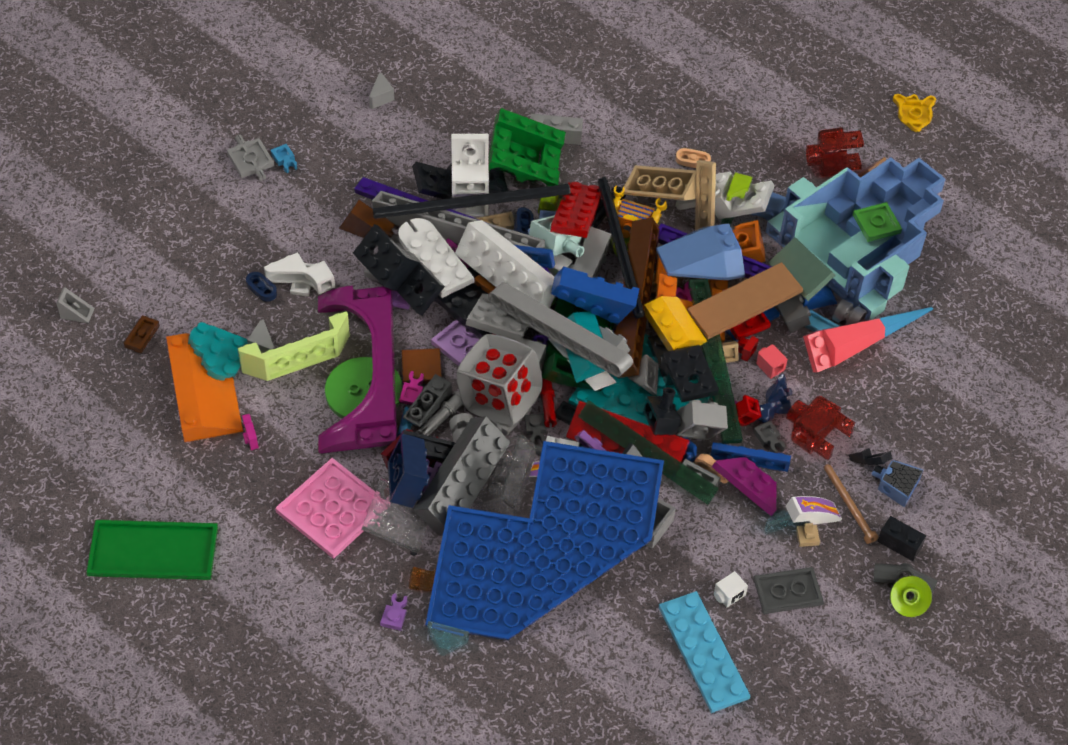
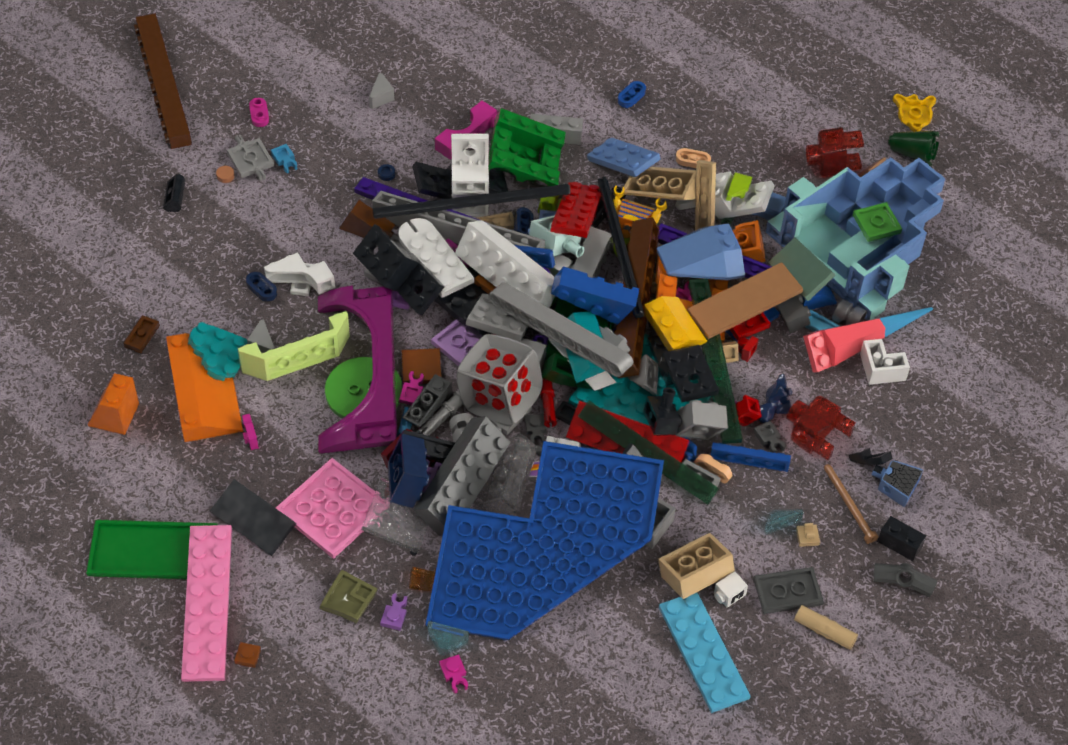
(73, 307): light grey slope -> none
(116, 405): none -> orange slope
(163, 81): none -> reddish brown brick
(174, 193): none -> black brick
(207, 603): none -> bright pink plate
(225, 174): none -> nougat tile
(247, 654): none -> dark orange plate
(253, 517): none -> black tile
(259, 112): none -> dark pink plate
(348, 597): none -> olive plate
(386, 172): none -> dark blue tile
(454, 670): none -> dark pink plate
(481, 117): none -> dark pink arch
(588, 442): medium lavender plate -> none
(623, 157): none -> medium blue plate
(629, 97): none -> blue plate
(696, 565): none -> tan brick
(750, 481): magenta wing -> none
(771, 361): coral brick -> none
(812, 510): slope -> none
(824, 626): none -> tan axle
(882, 366): none -> white brick
(915, 144): none -> dark green cone
(918, 603): lime dish -> none

